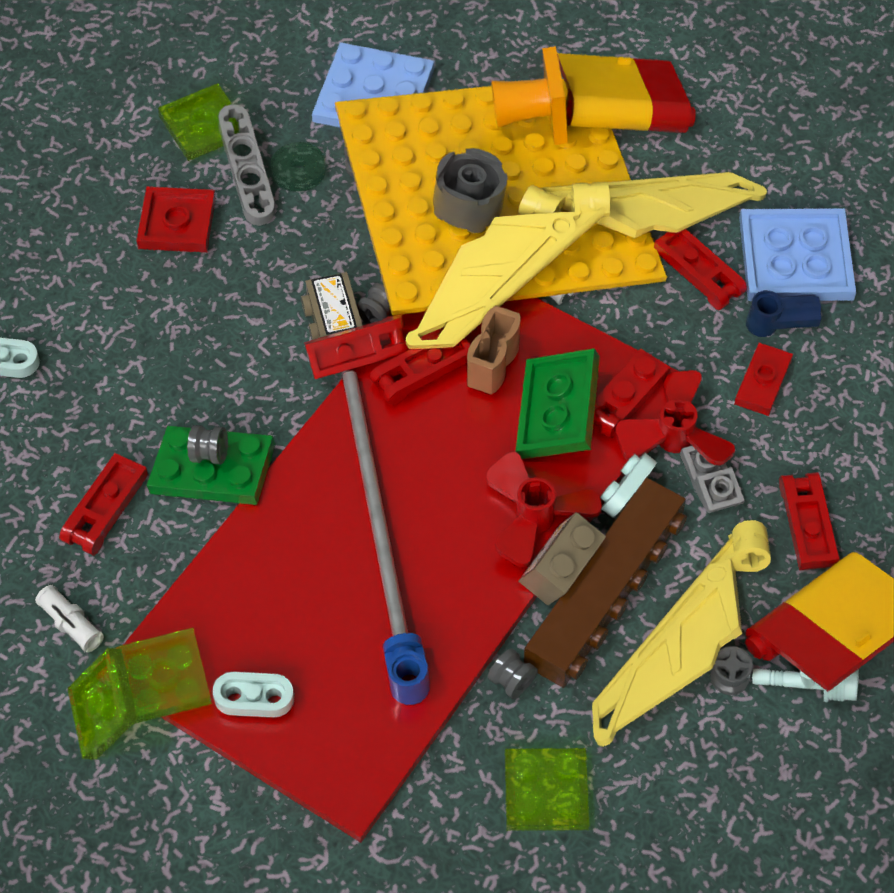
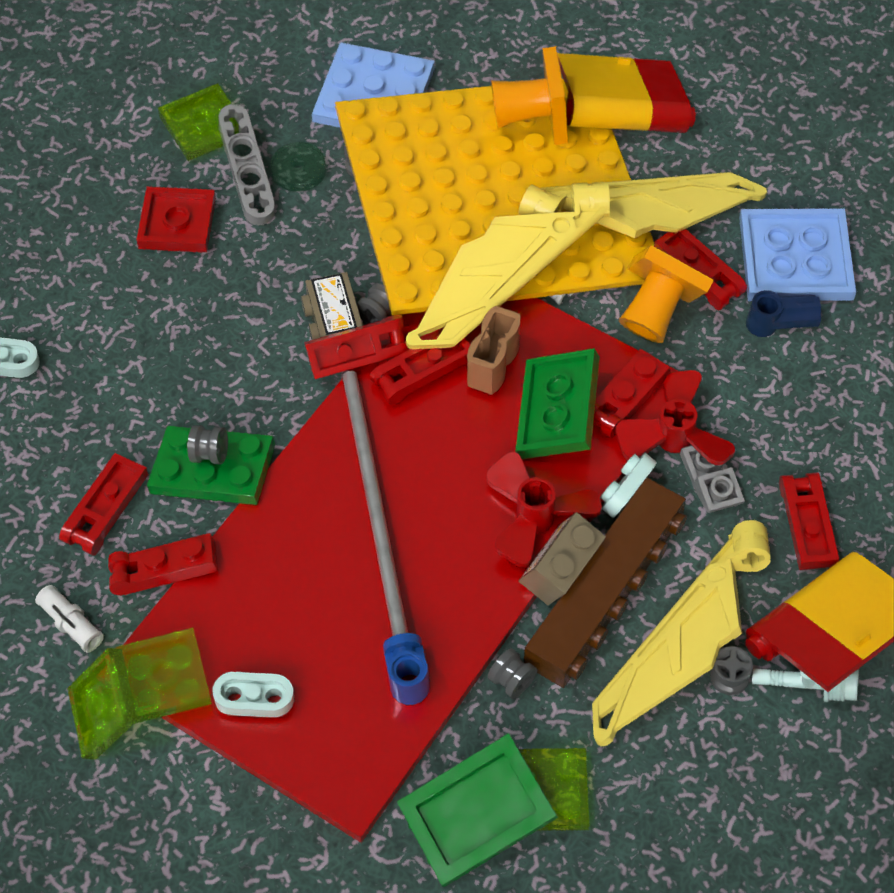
(162, 564): none -> red plate
(469, 189): dark grey brick -> none
(476, 810): none -> green piece
(663, 286): none -> light orange plant
(763, 379): red plate -> none

